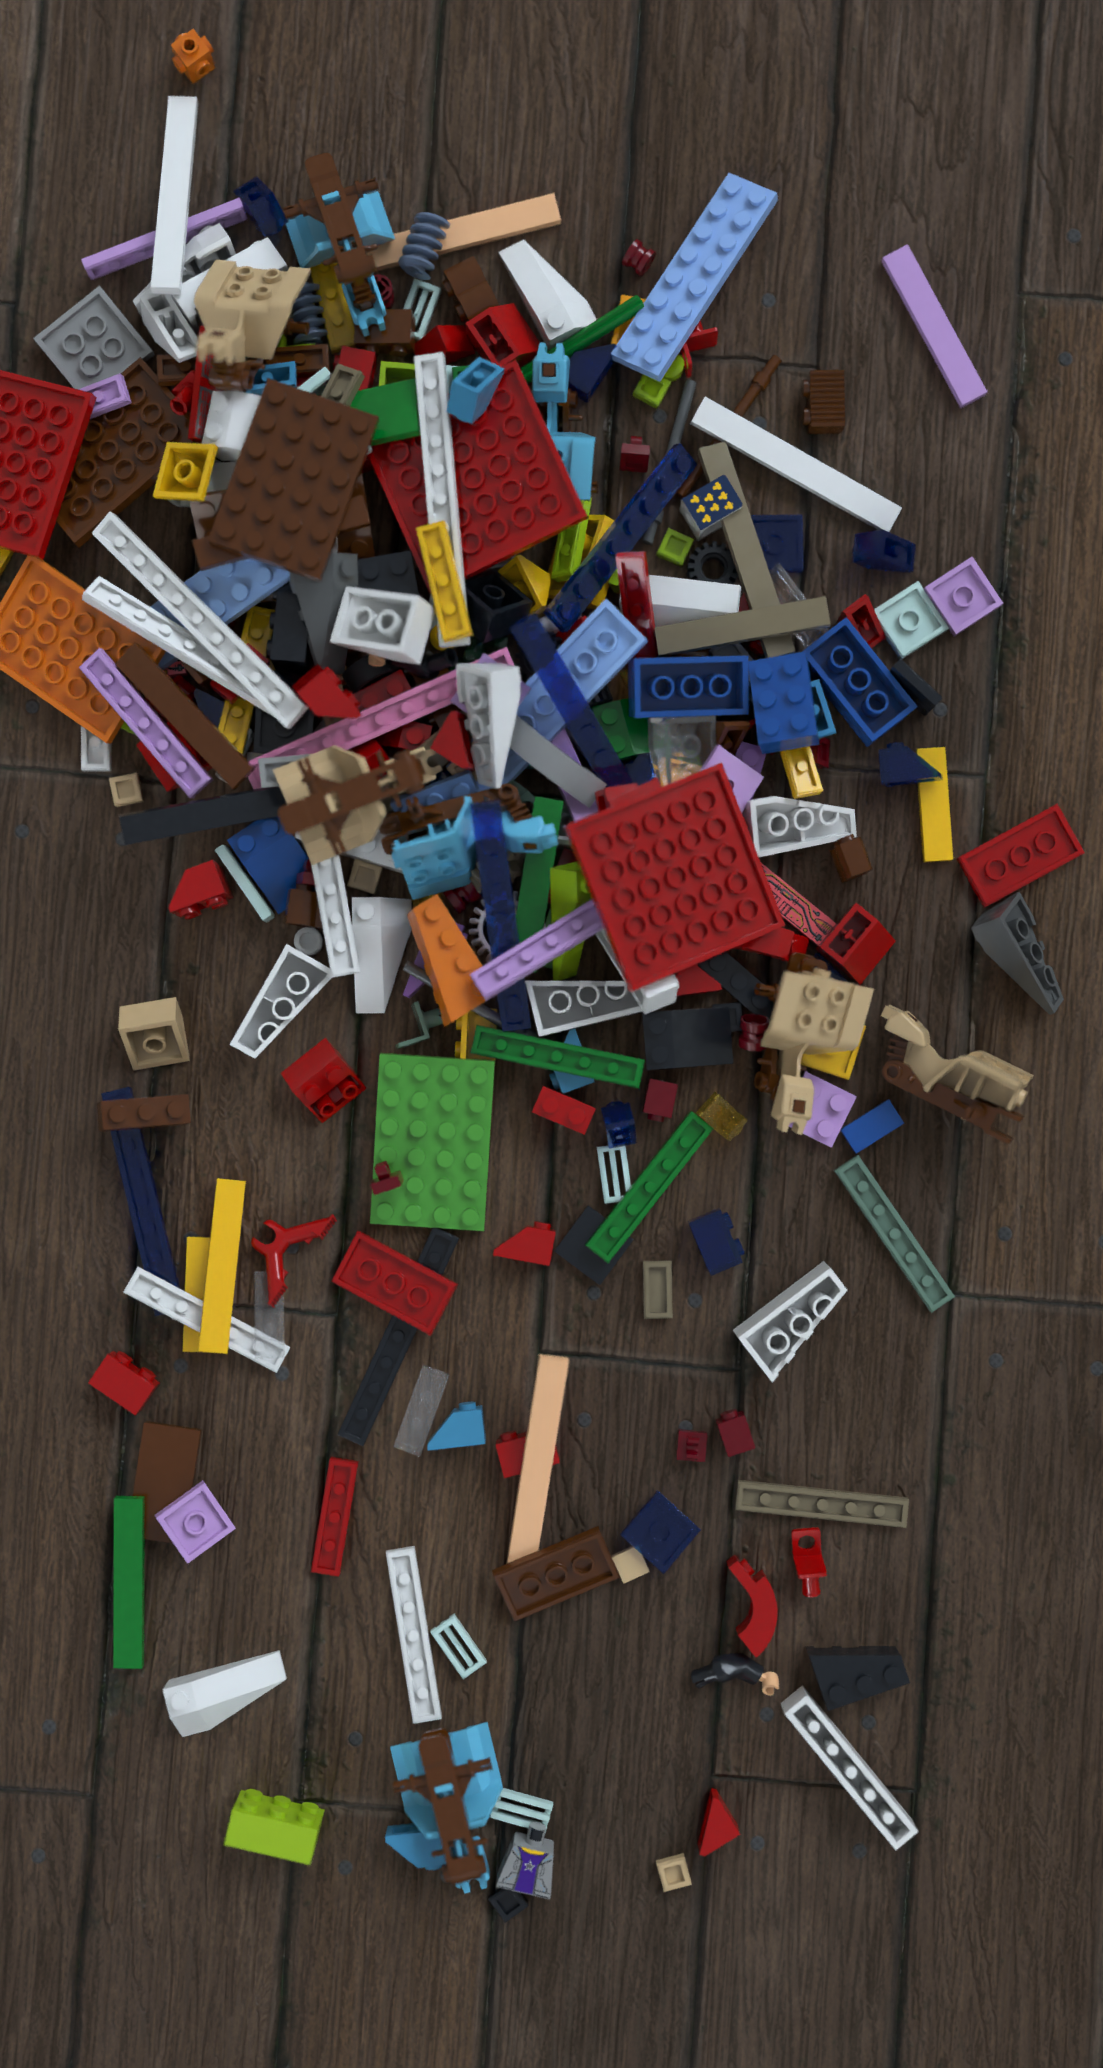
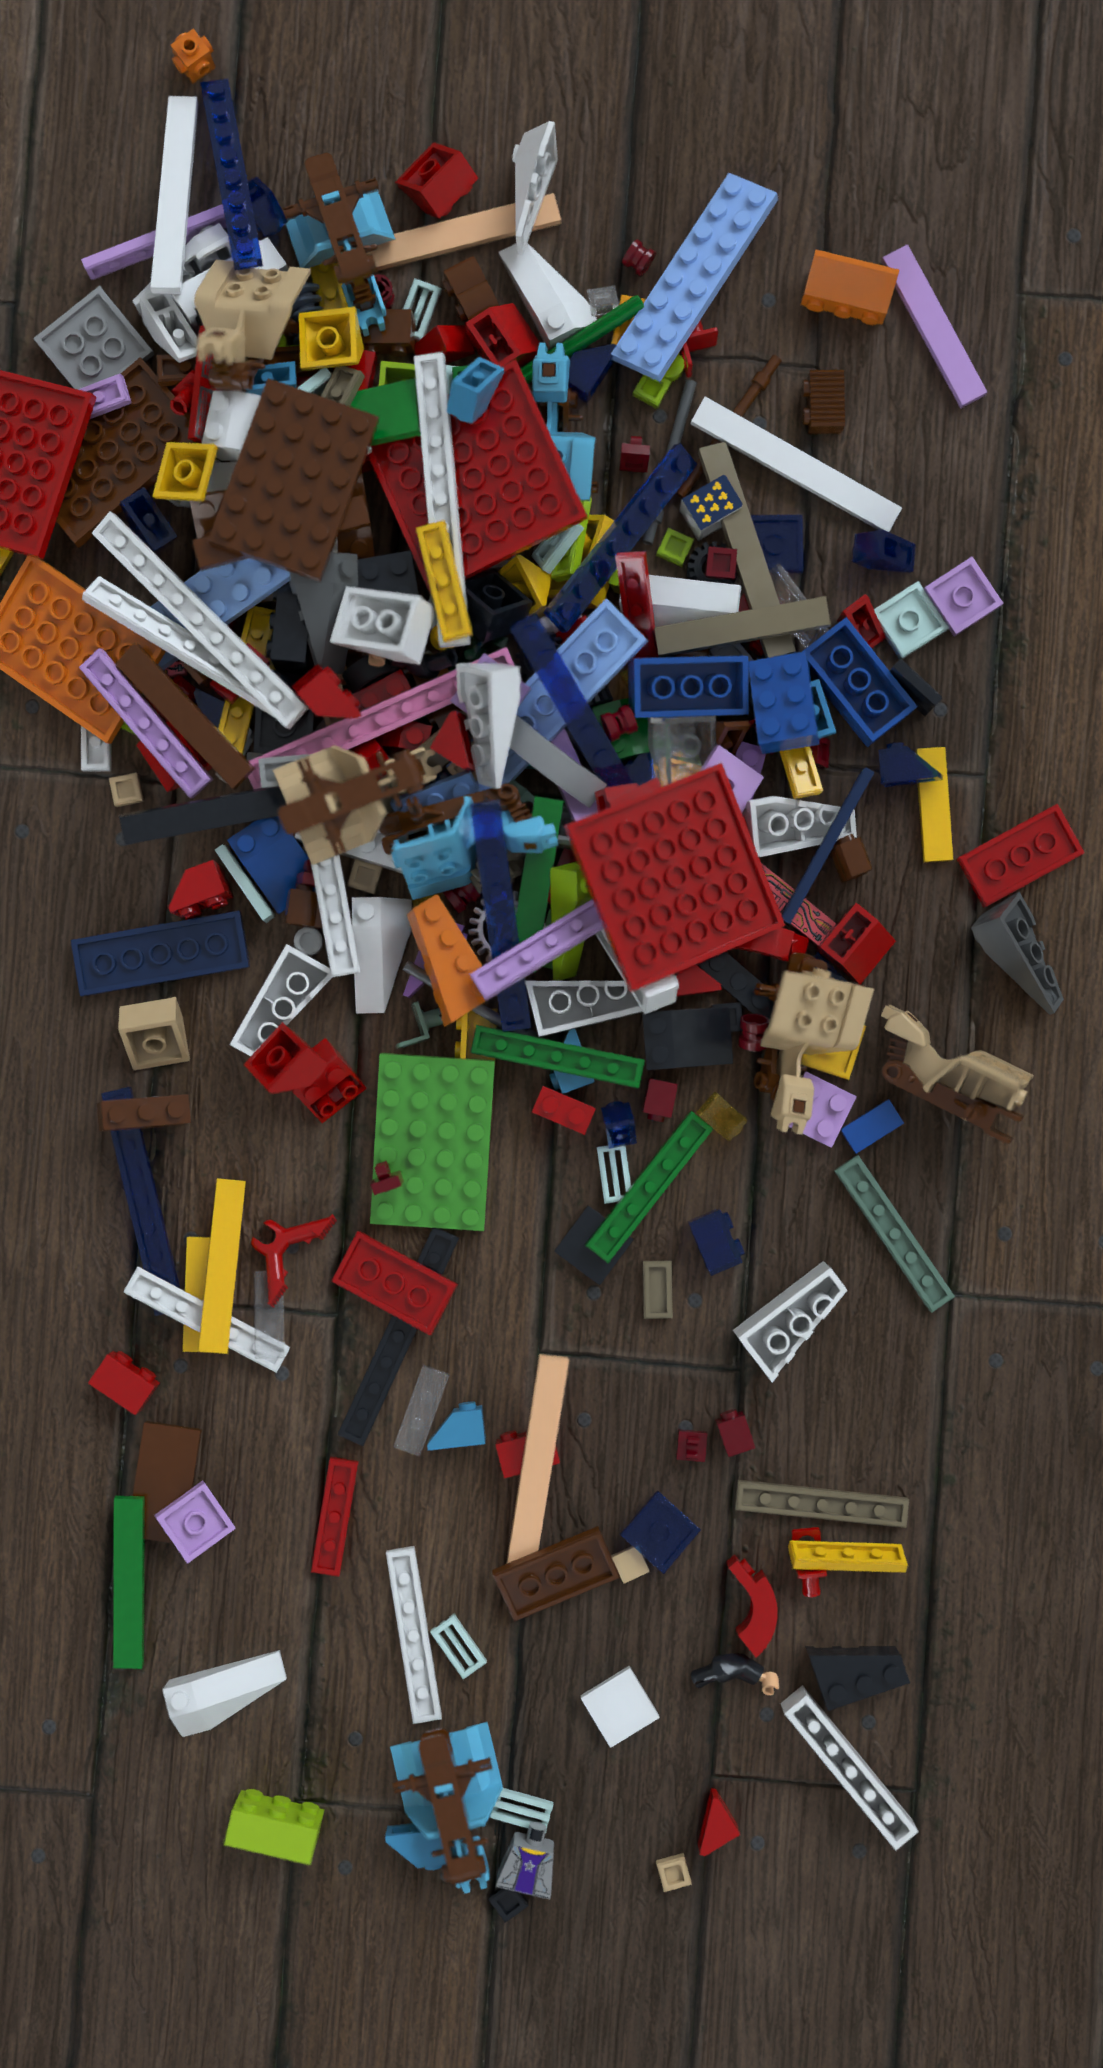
(147, 520): none -> clear blue slope
(160, 953): none -> dark blue plate
(231, 175): none -> clear blue plate
(285, 1062): none -> red slope
(329, 338): none -> yellow slope
(421, 244): sand blue piece -> none
(437, 179): none -> red slope
(529, 1244): red slope -> none
(534, 167): none -> white wedge
(553, 549): none -> light aqua tile
(602, 300): none -> clear tile
(619, 723): none -> dark red wheel
(619, 1706): none -> white tile
(721, 563): none -> dark red tile
(826, 845): none -> dark blue tile
(847, 1556): none -> yellow tile
(849, 287): none -> orange slope

